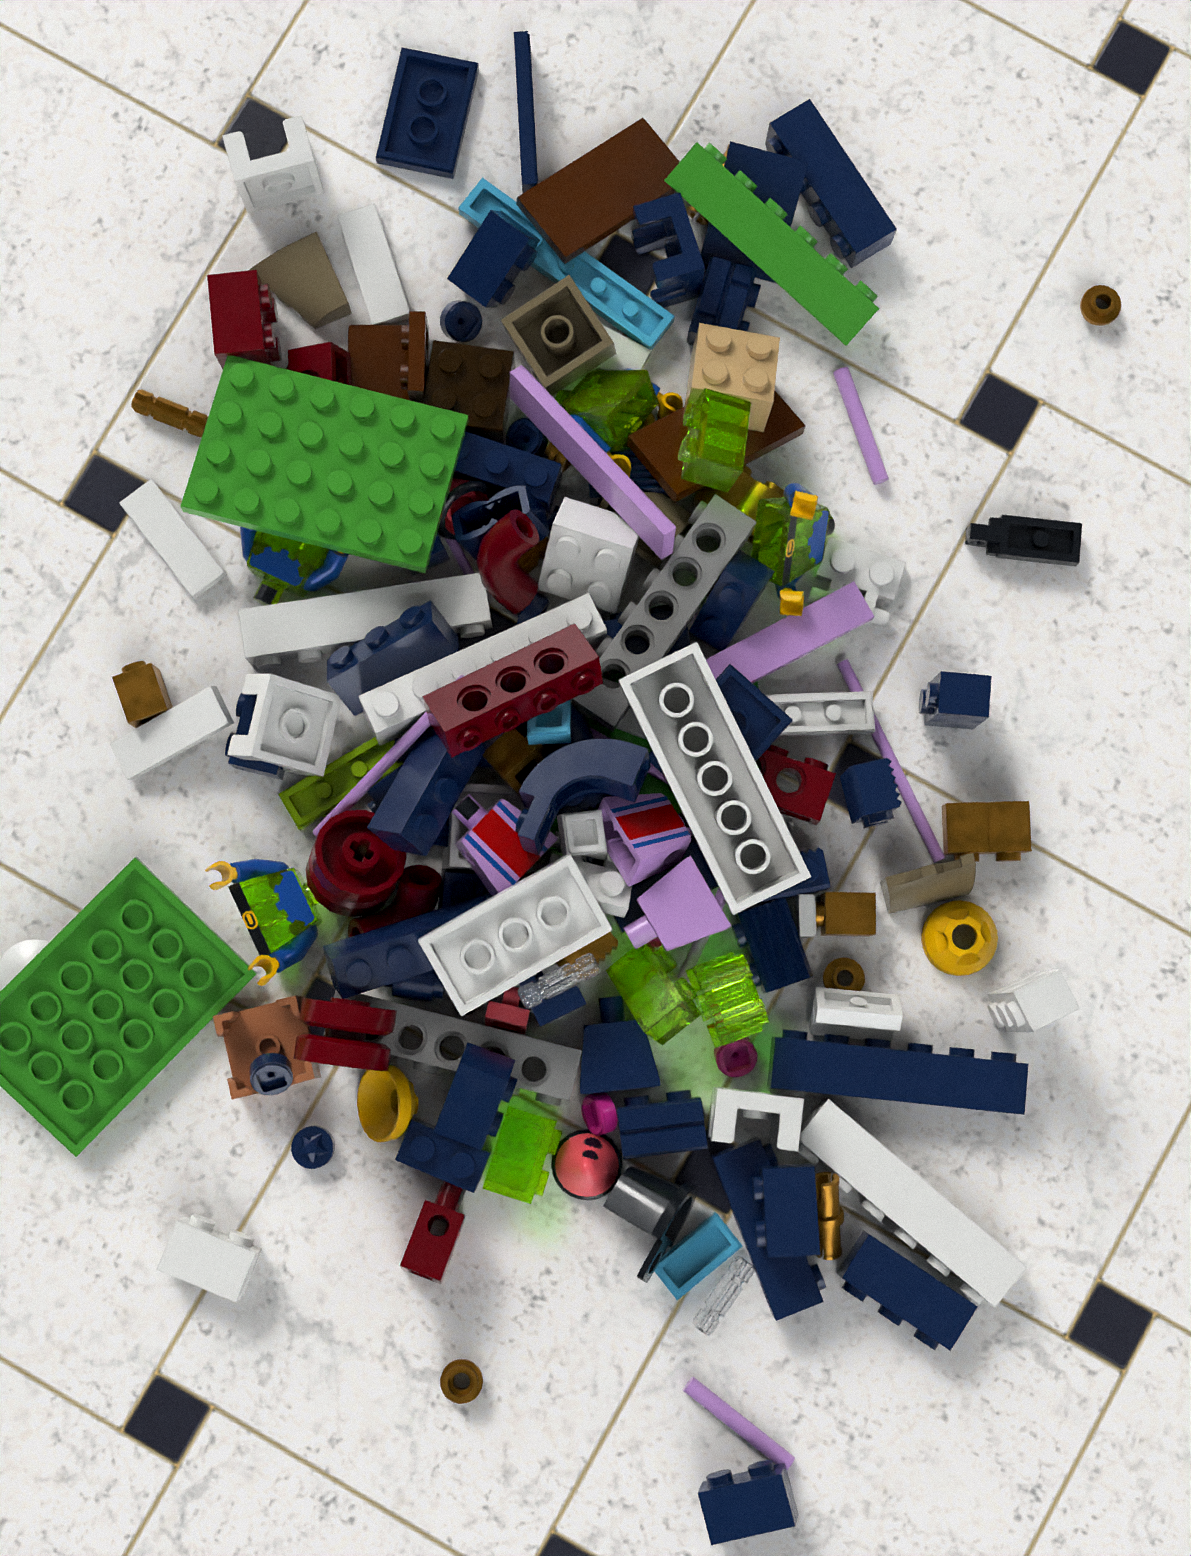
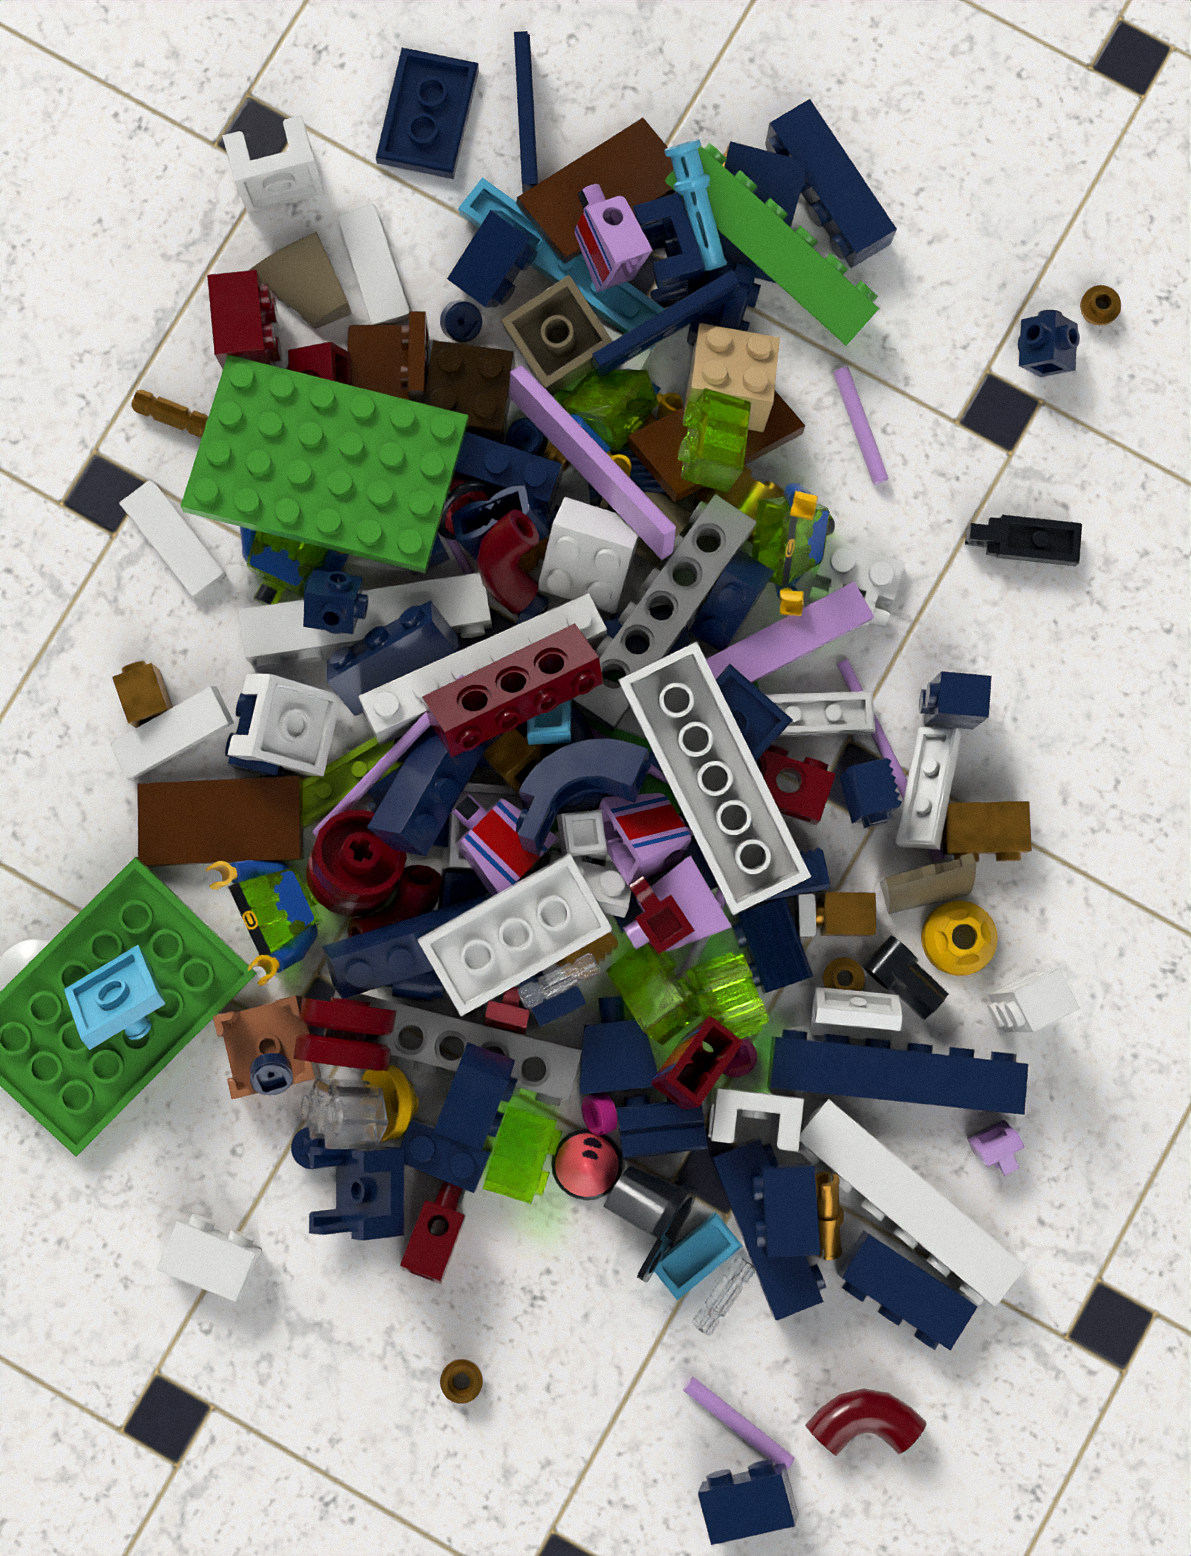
(115, 999): none -> medium azure tile
(220, 821): none -> reddish brown tile
(334, 602): none -> dark blue brick
(345, 1113): none -> clear brick
(366, 1192): none -> dark blue panel
(610, 238): none -> lavender torso
(662, 920): none -> dark red plate
(665, 324): none -> dark blue tile
(690, 1069): none -> dark red torso
(692, 185): none -> medium azure pin
(862, 1413): none -> dark red cylinder
(898, 971): none -> black piece
(928, 788): none -> white tile
(997, 1146): none -> lavender tile
(1048, 343): none -> dark blue brick

